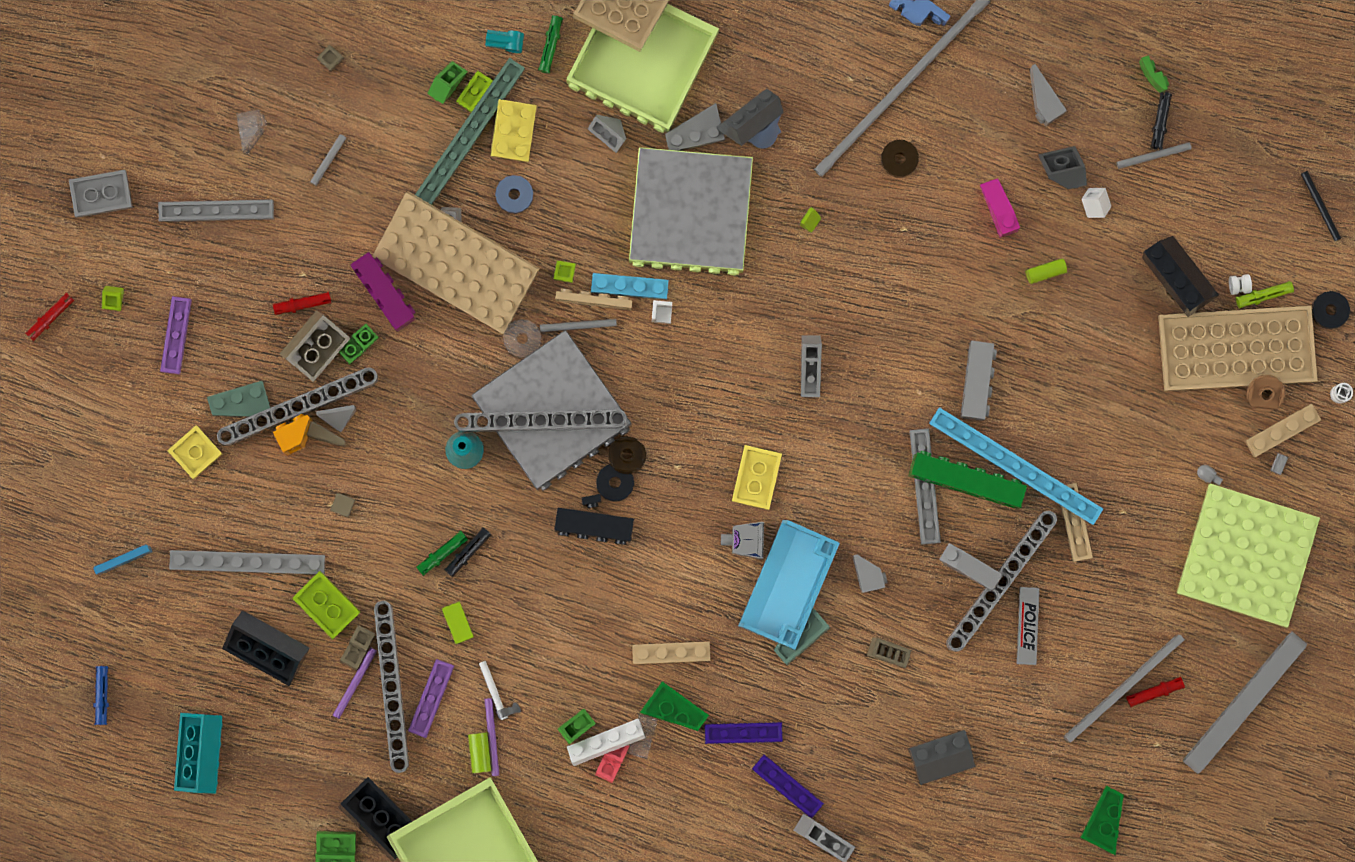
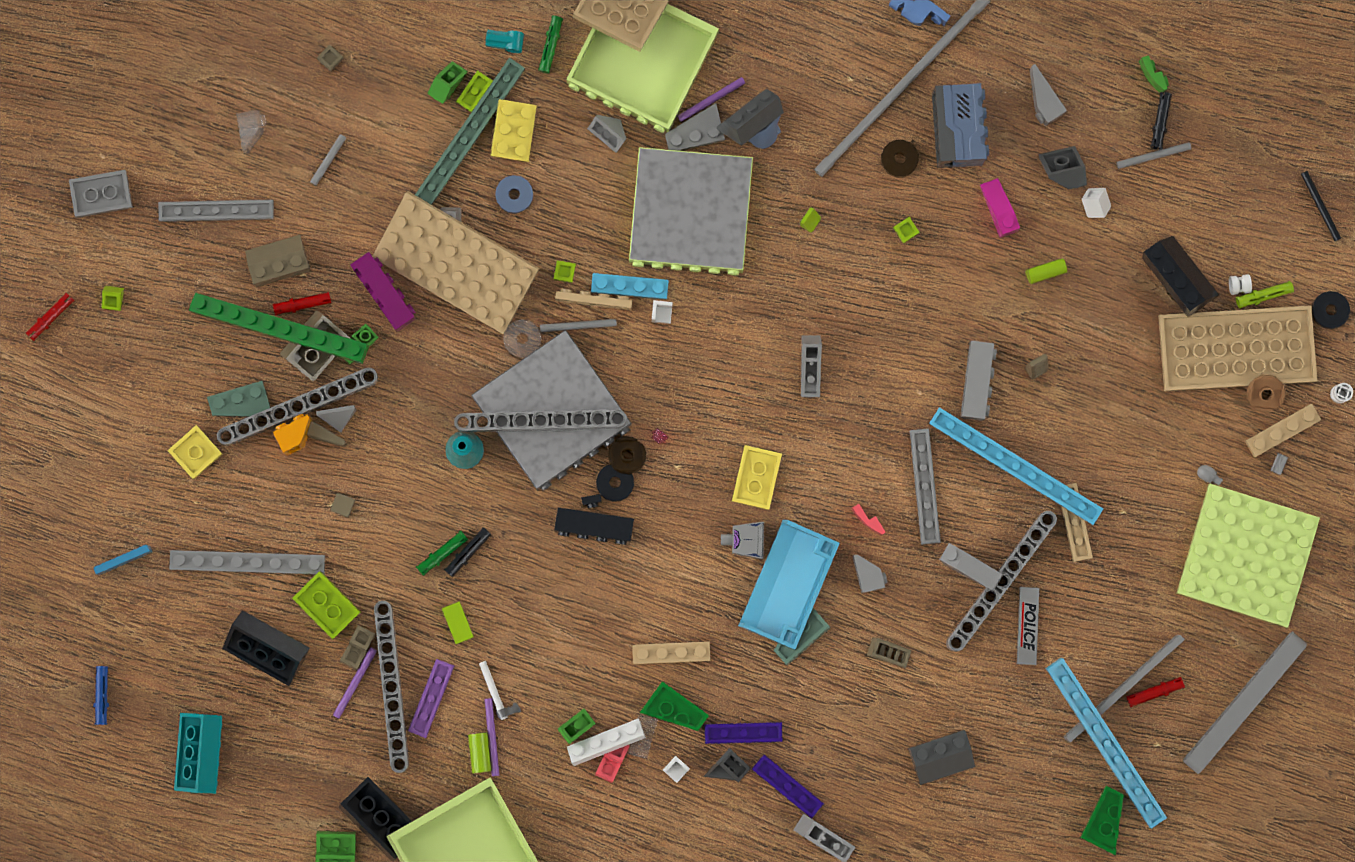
(176, 335): medium lavender tile -> none
(277, 261): none -> dark tan slope
(279, 328): none -> green plate
(659, 436): none -> clear pink plate
(676, 769): none -> white panel
(711, 99): none -> medium lavender bar
(728, 767): none -> dark grey slope
(873, 524): none -> coral slope
(906, 230): none -> lime plate
(959, 125): none -> sand blue piece
(967, 480): green brick -> none
(1037, 366): none -> dark tan slope
(1106, 742): none -> medium azure plate

